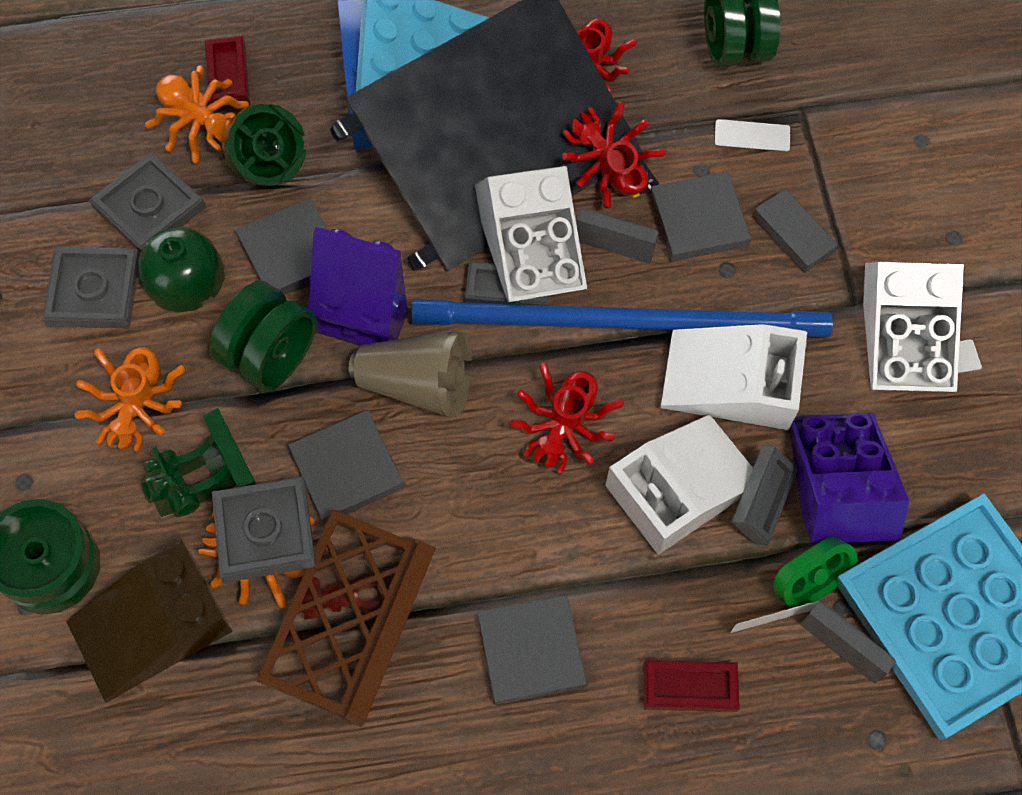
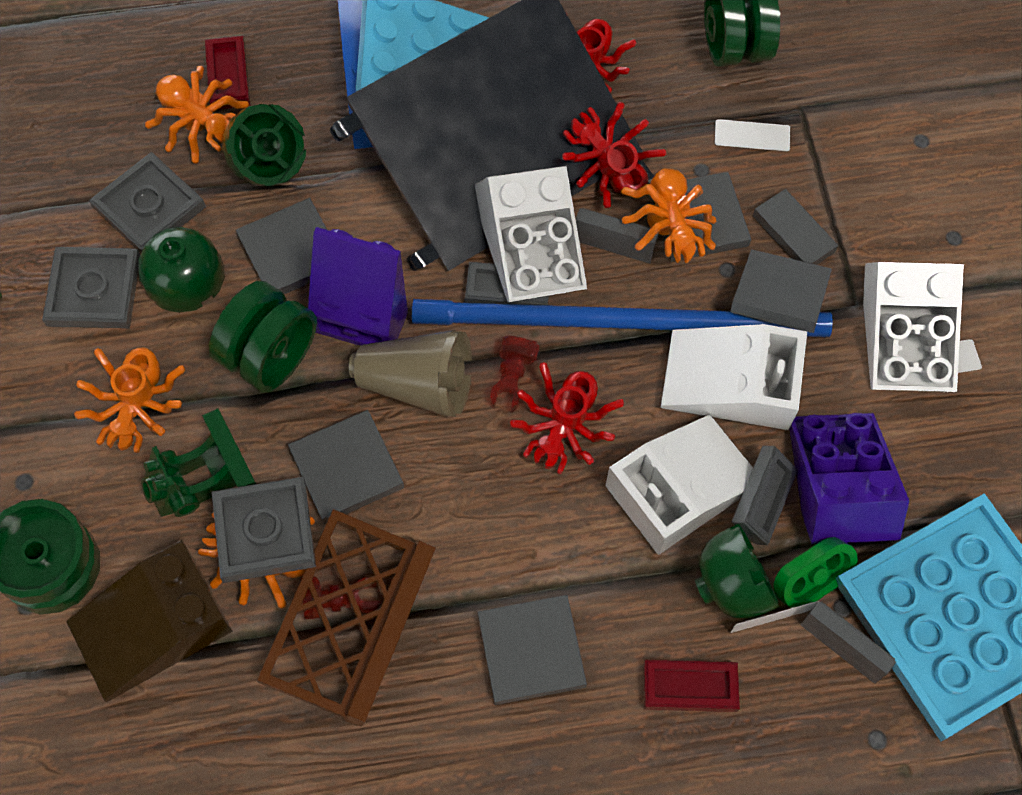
(515, 352): none -> clear red piece
(670, 215): none -> orange animal
(734, 576): none -> dark green cylinder
(781, 291): none -> dark grey tile

